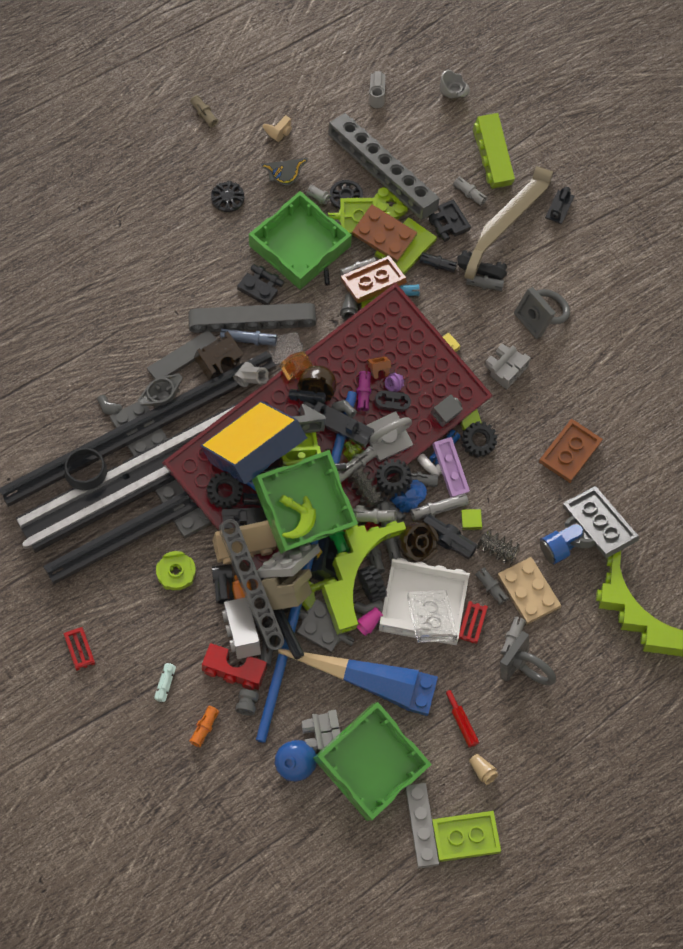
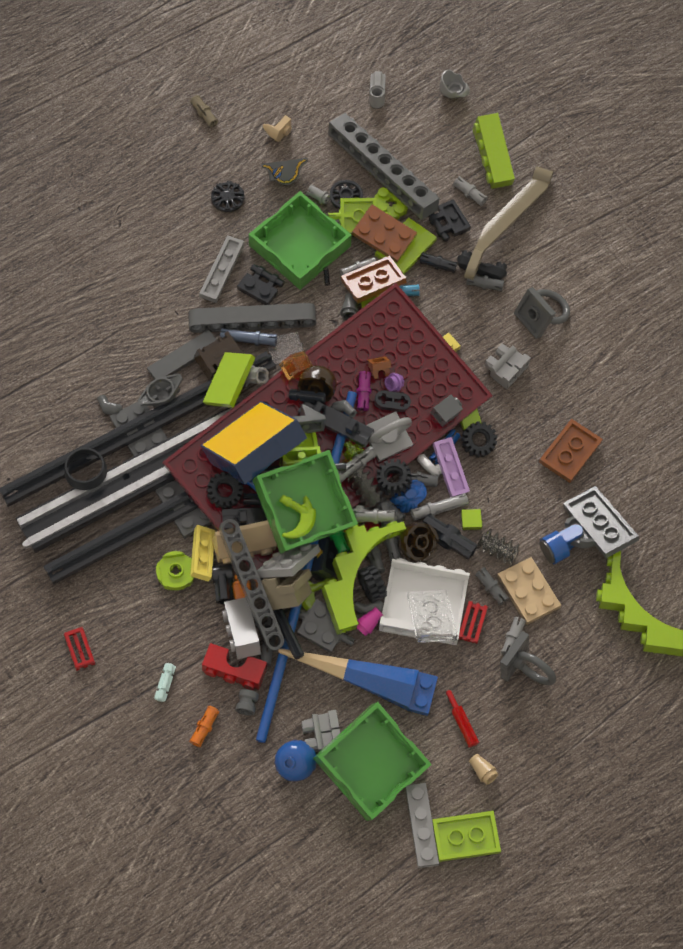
(202, 553): none -> light yellow plate
(221, 269): none -> light grey plate
(229, 379): none -> lime tile
(560, 205): black hinge -> none

